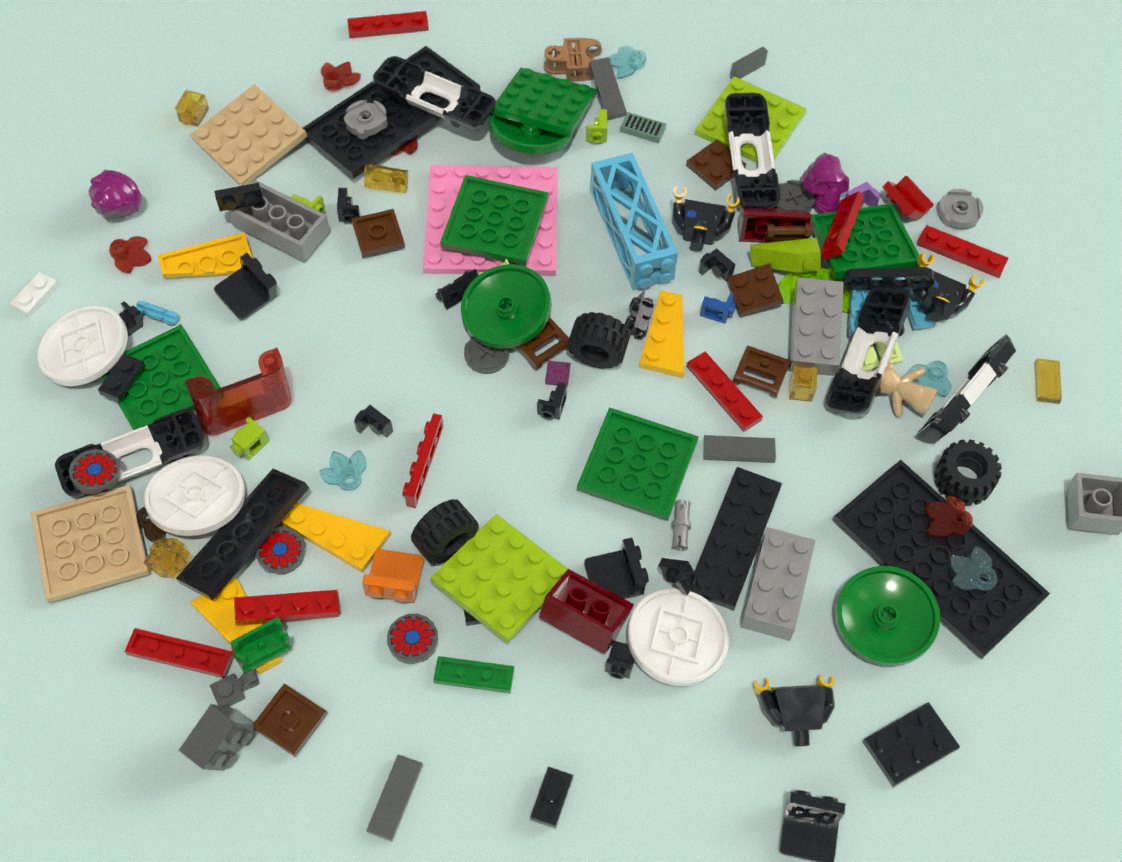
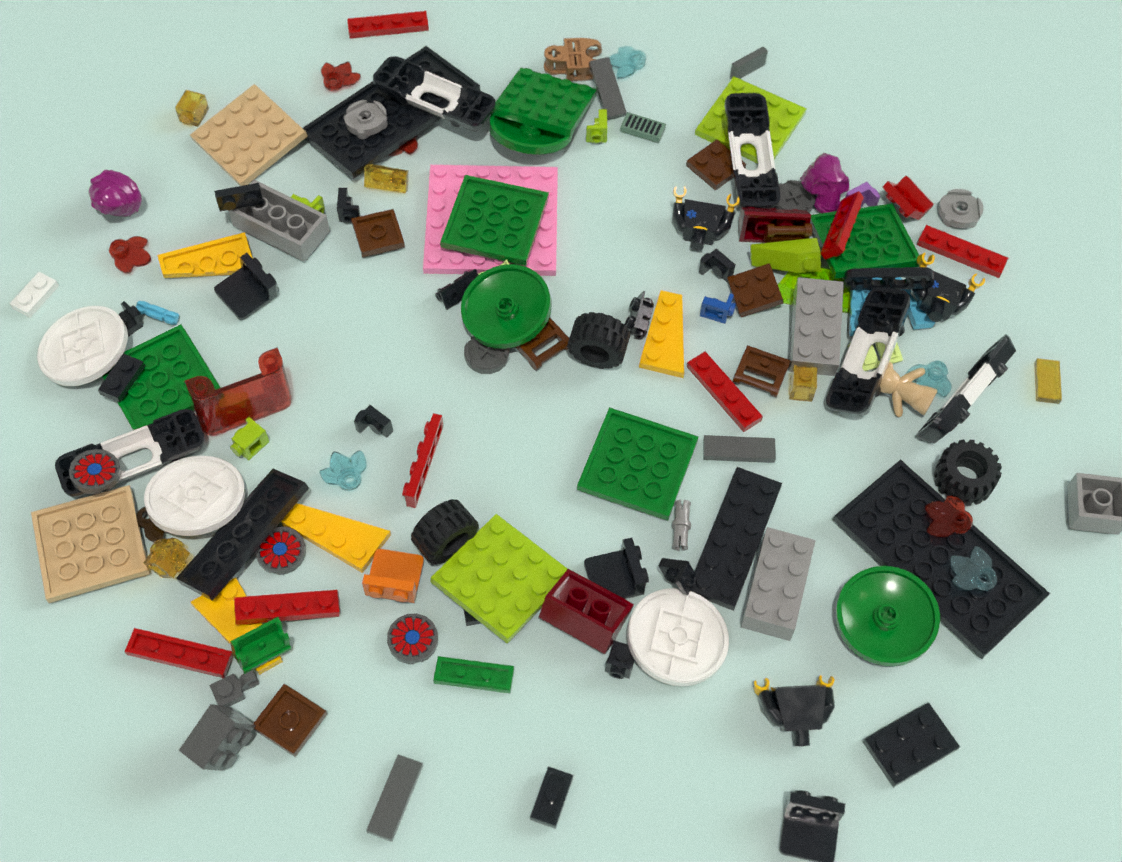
(553, 408): black bracket -> none
(557, 372): magenta tile -> none
(659, 263): medium azure piece -> none

